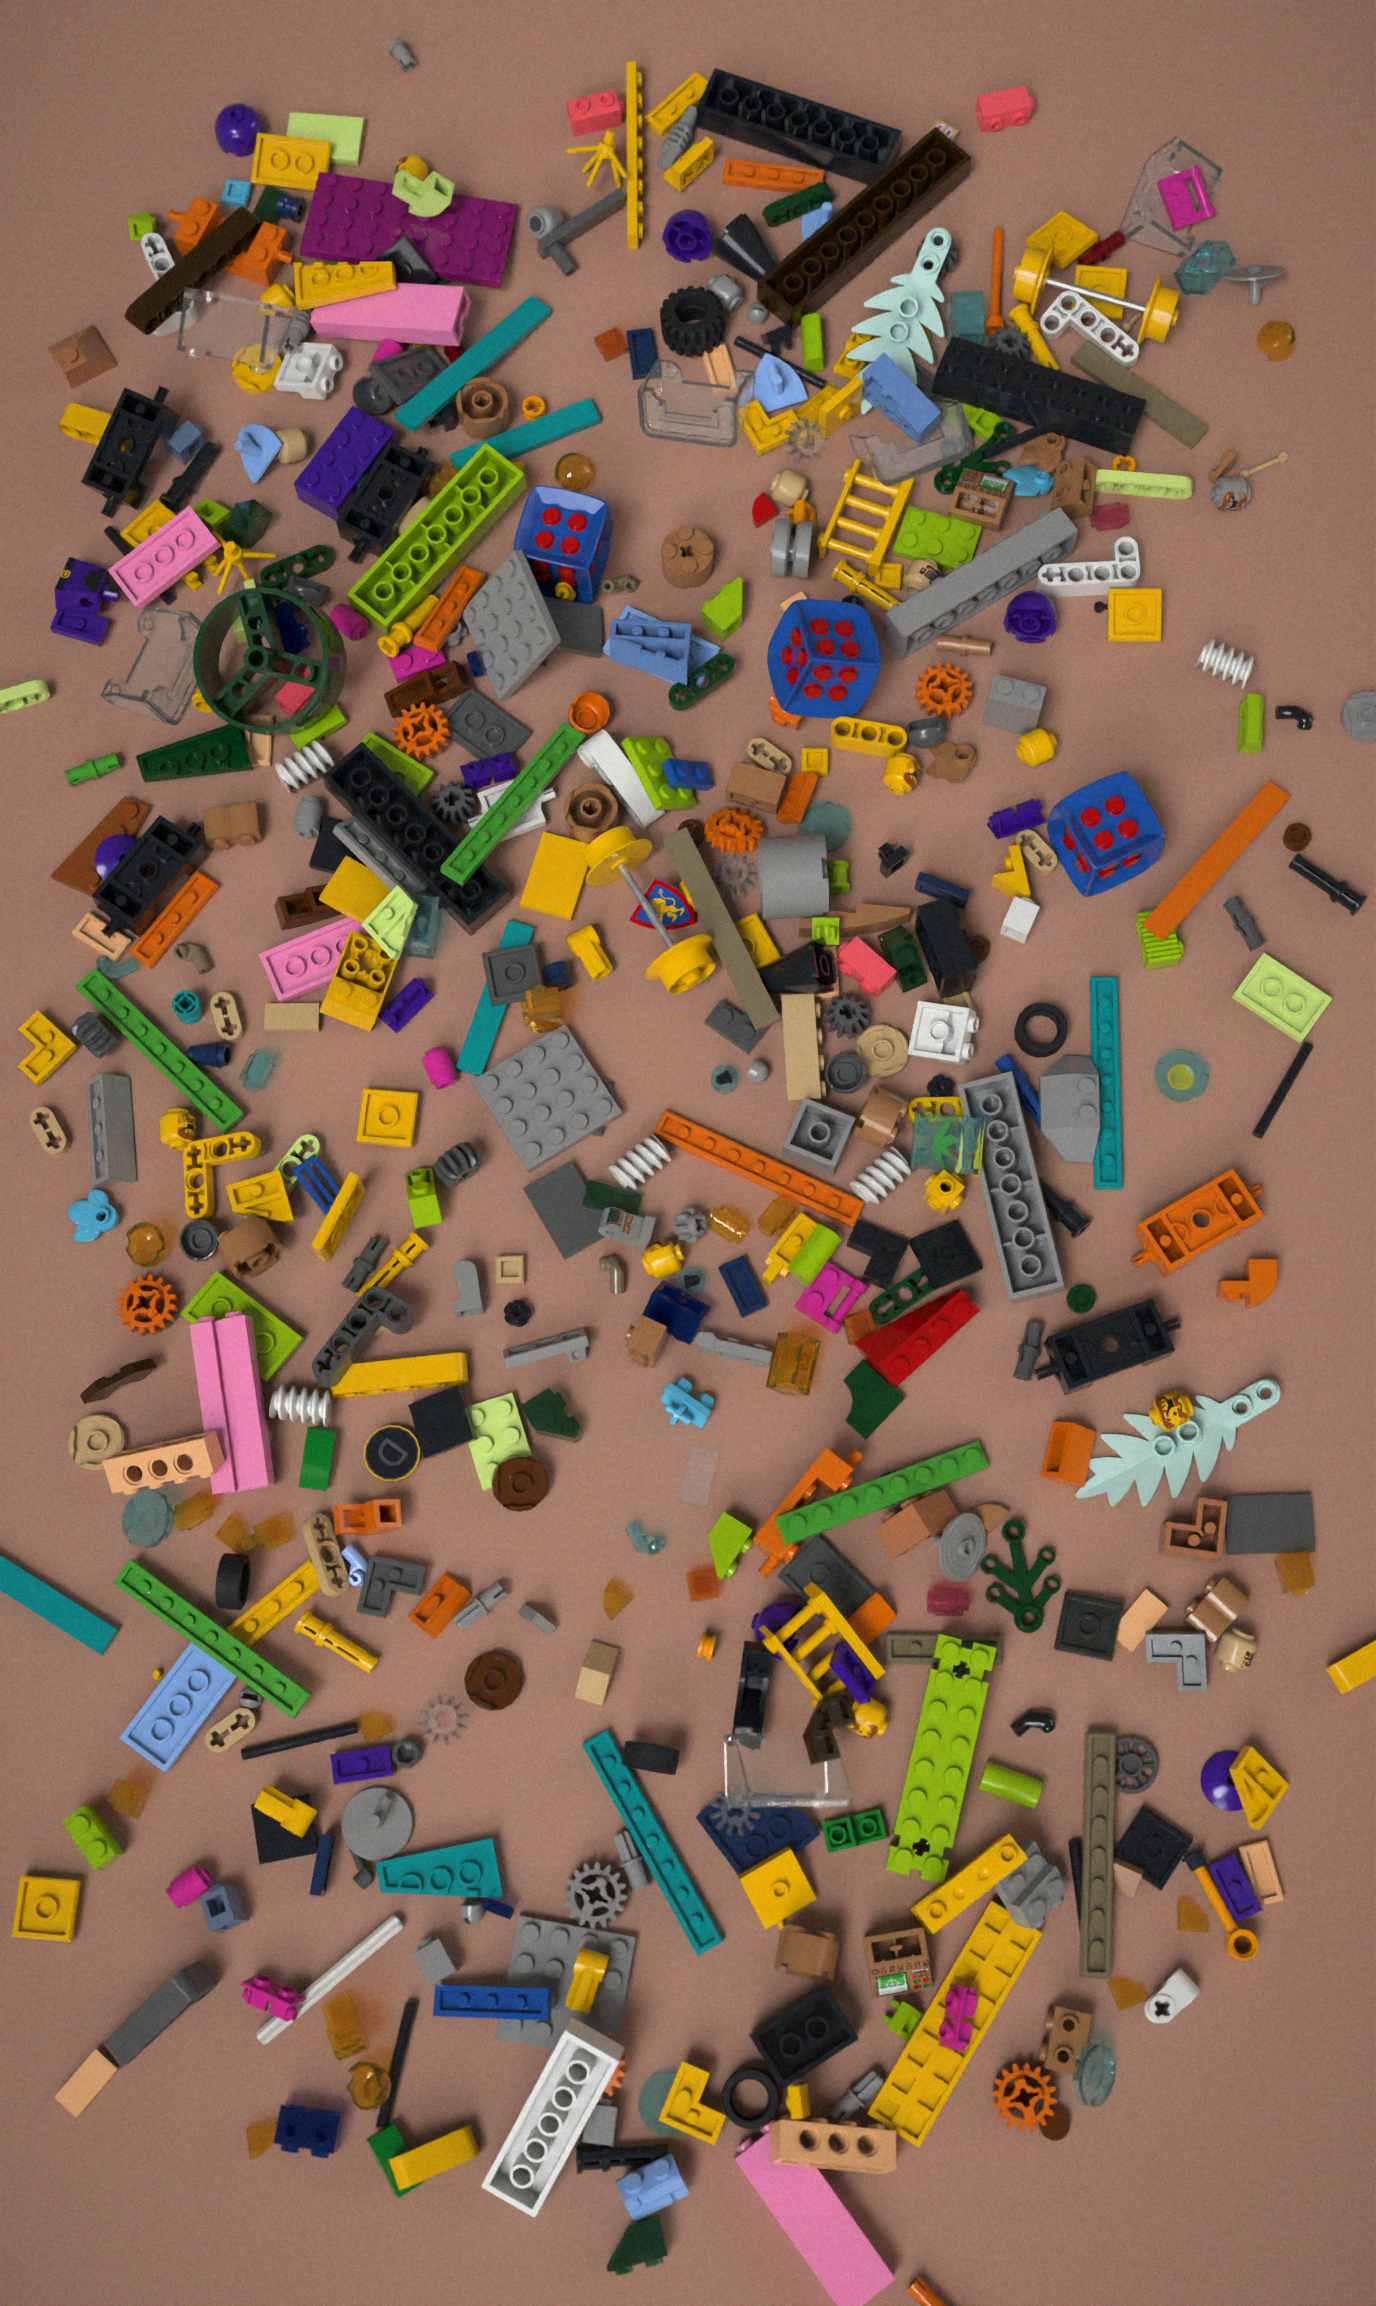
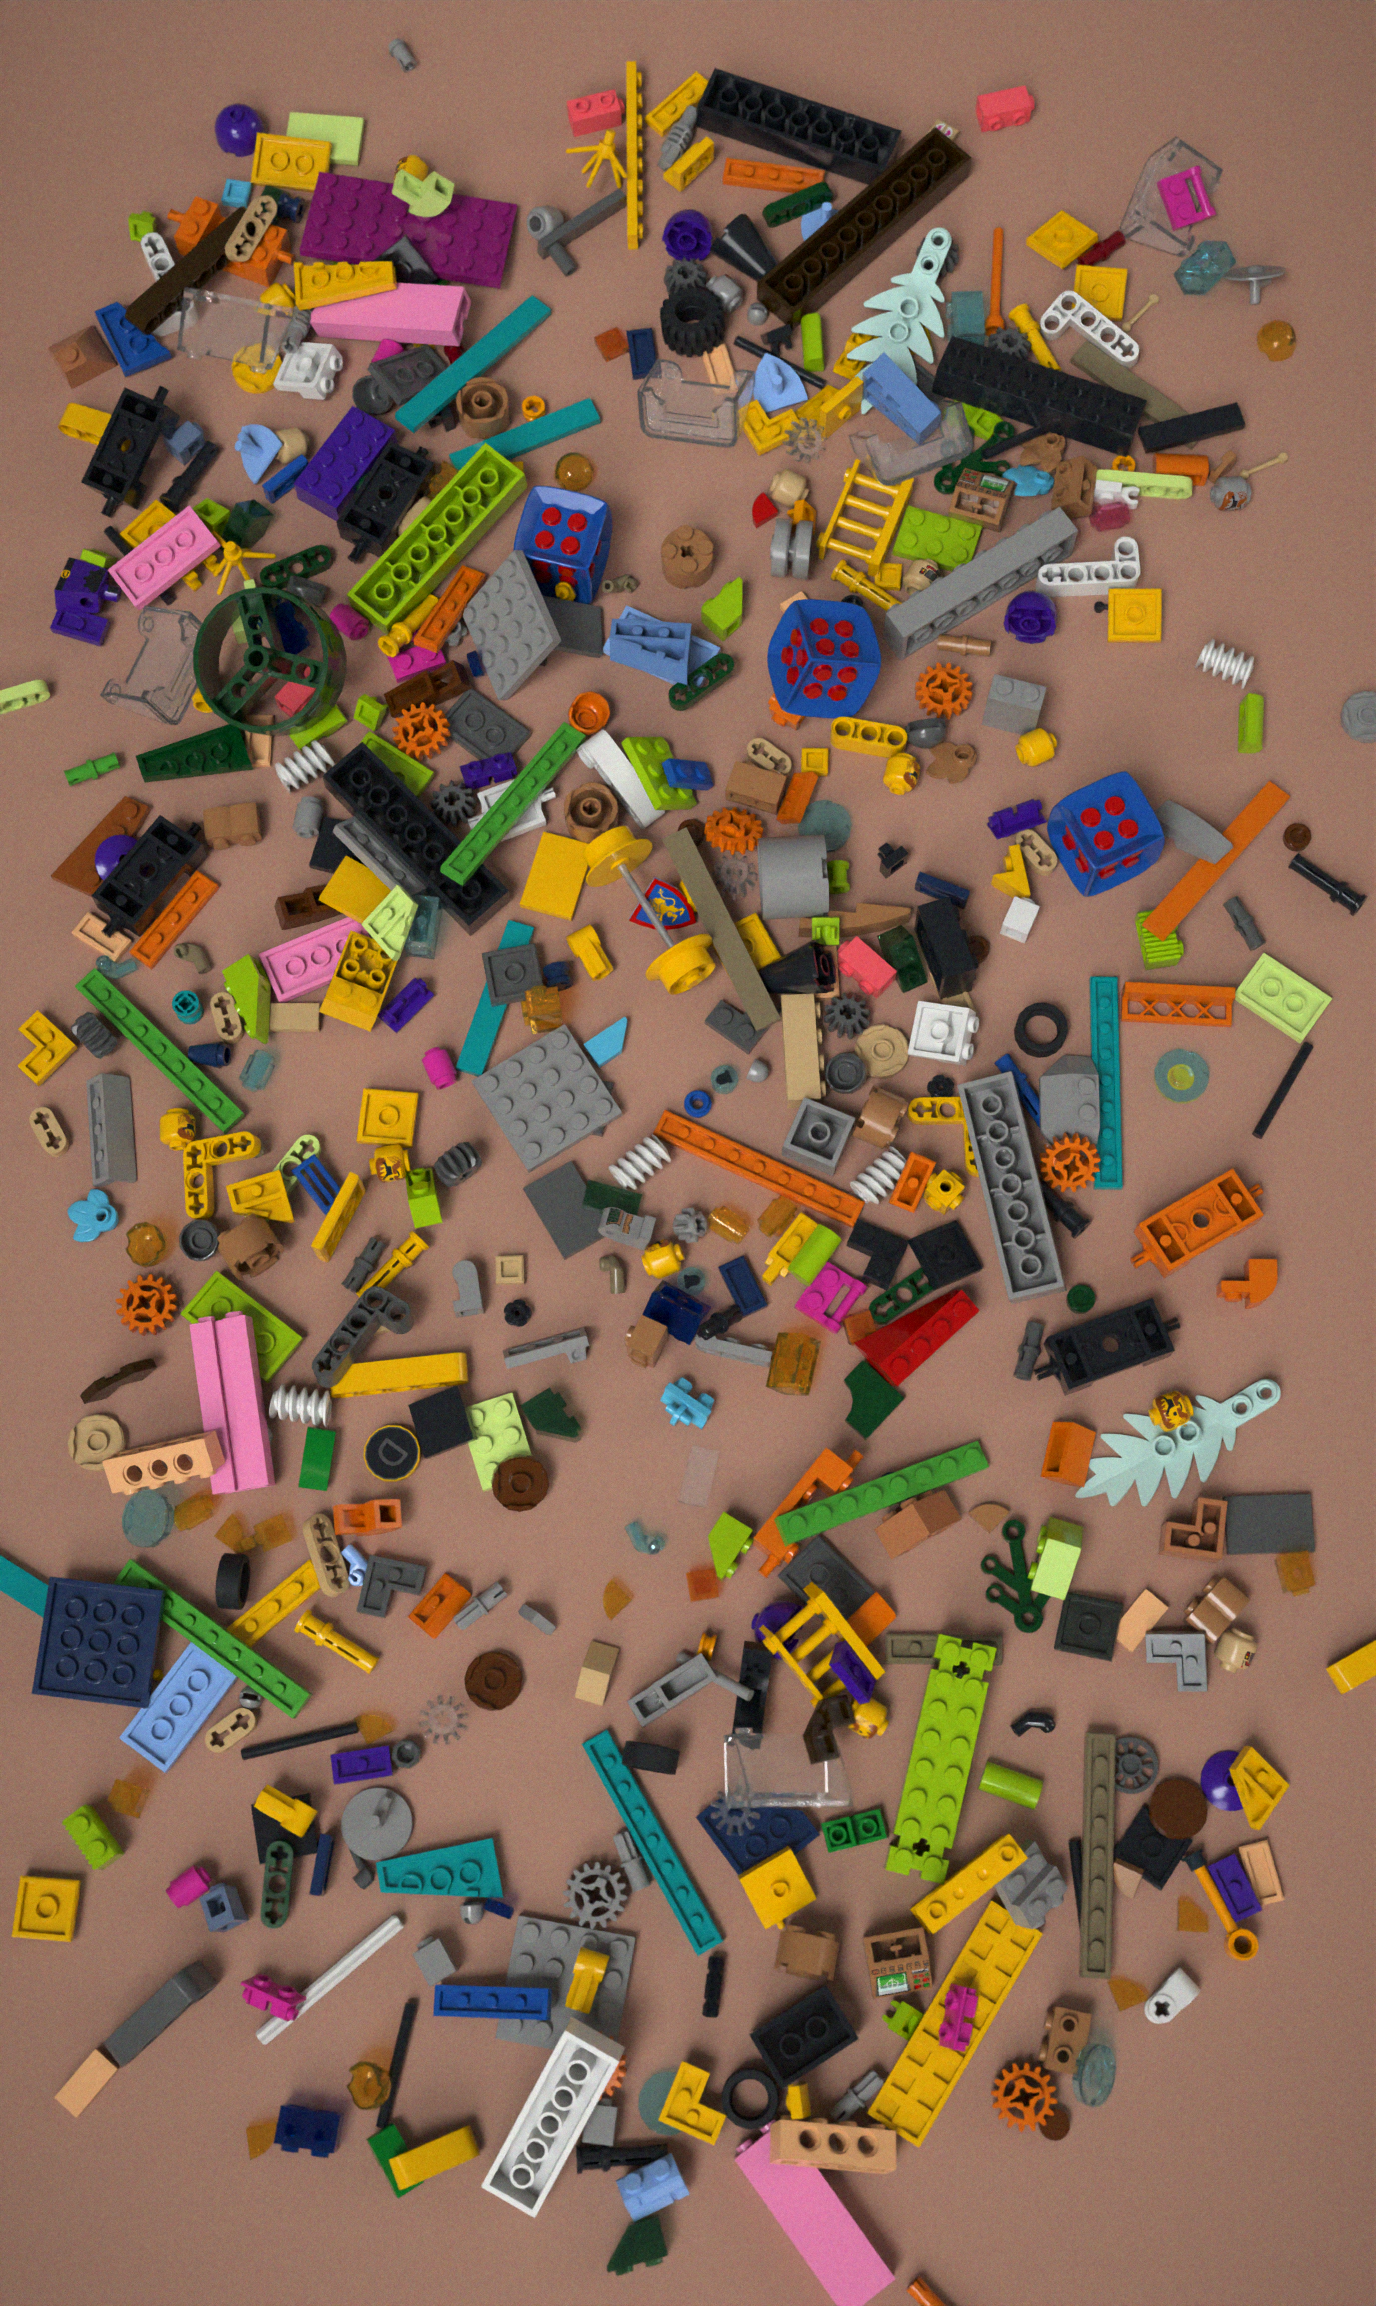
(98, 558): none -> lime tile
(98, 1642): none -> dark blue plate
(130, 346): none -> blue wing
(252, 993): none -> lime slope
(261, 224): none -> tan beam
(283, 1906): none -> dark green beam
(284, 479): none -> blue tile
(344, 2028): clear yellow brick -> none
(370, 712): none -> lime tile
(390, 1163): none -> yellow head
(607, 1043): none -> medium azure tile
(671, 1690): none -> light grey slope
(684, 274): none -> dark grey gear
(697, 1096): none -> blue plate
(713, 1986): none -> black axle
(719, 1322): none -> black axle
(722, 1680): none -> light grey bar
(912, 1182): none -> orange slope
(947, 1143): clear light blue panel -> none
(947, 1601): clear pink brick -> none
(961, 1547): light grey shield -> none
(1033, 277): yellow piece -> none
(1059, 1552): none -> lime brick
(1063, 1153): none -> orange gear
(1111, 492): none -> white plate
(1177, 994): none -> orange fence
(1177, 1809): none -> reddish brown tile
(1186, 465): none -> orange brick
(1191, 428): none -> black tile
(1192, 833): none -> light grey slope
(1297, 713): black arm -> none

